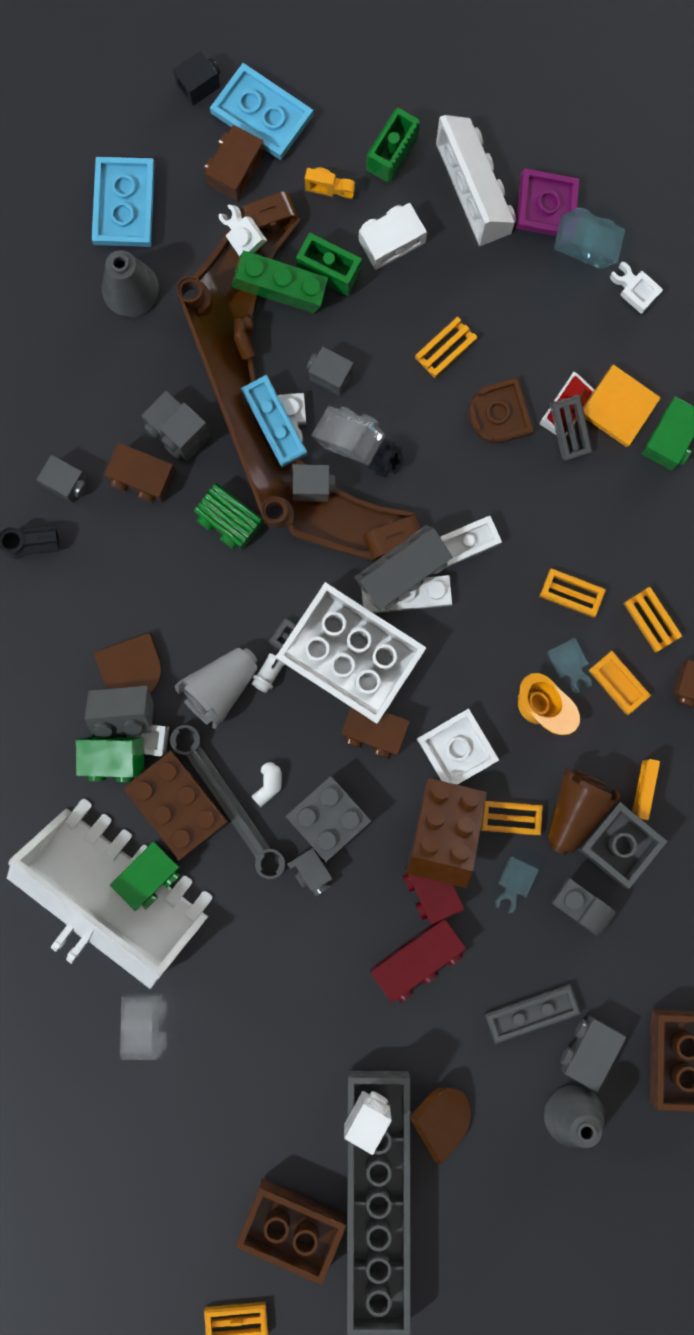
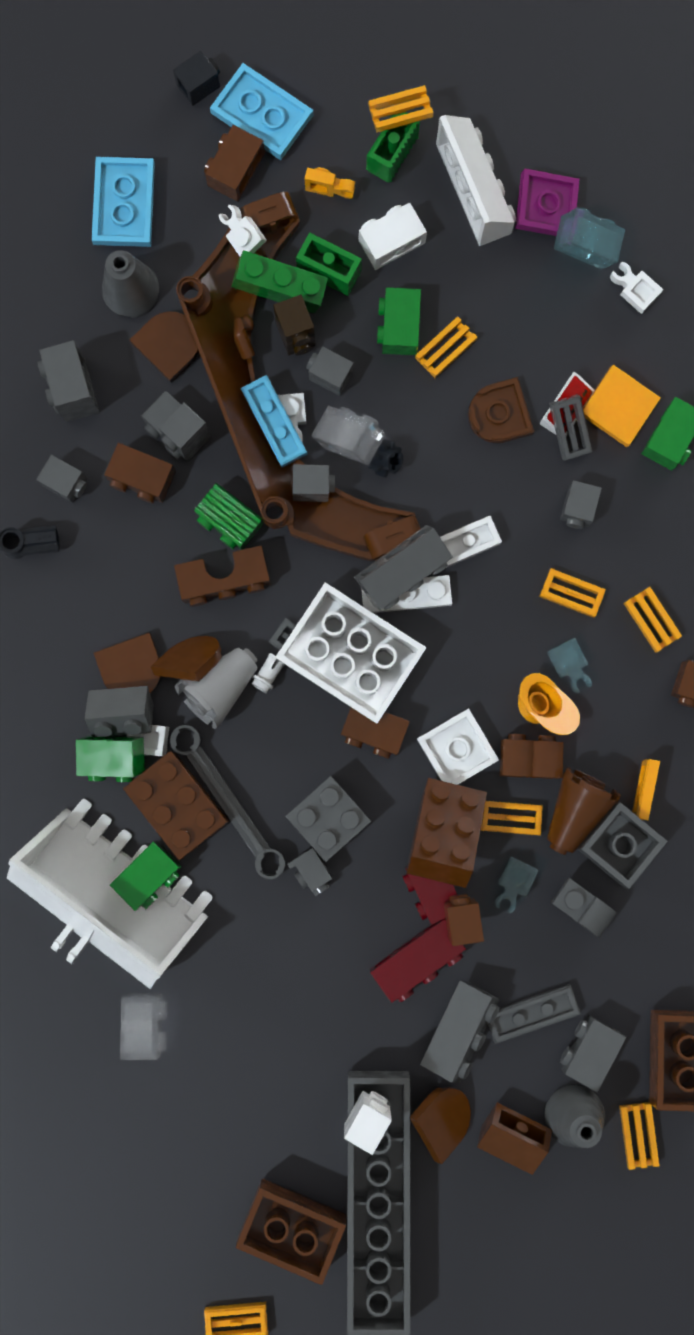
(68, 381): none -> dark grey brick
(167, 343): none -> reddish brown tile
(189, 659): none -> reddish brown tile
(248, 574): none -> reddish brown arch
(271, 783): white arm -> none
(295, 325): none -> dark brown brick
(397, 98): none -> light orange tile
(401, 321): none -> green brick
(460, 1032): none -> dark grey brick
(463, 920): none -> reddish brown brick
(514, 1138): none -> reddish brown brick
(531, 758): none -> reddish brown brick
(580, 504): none -> dark grey brick
(619, 683): light orange tile -> none
(642, 1162): none -> light orange tile

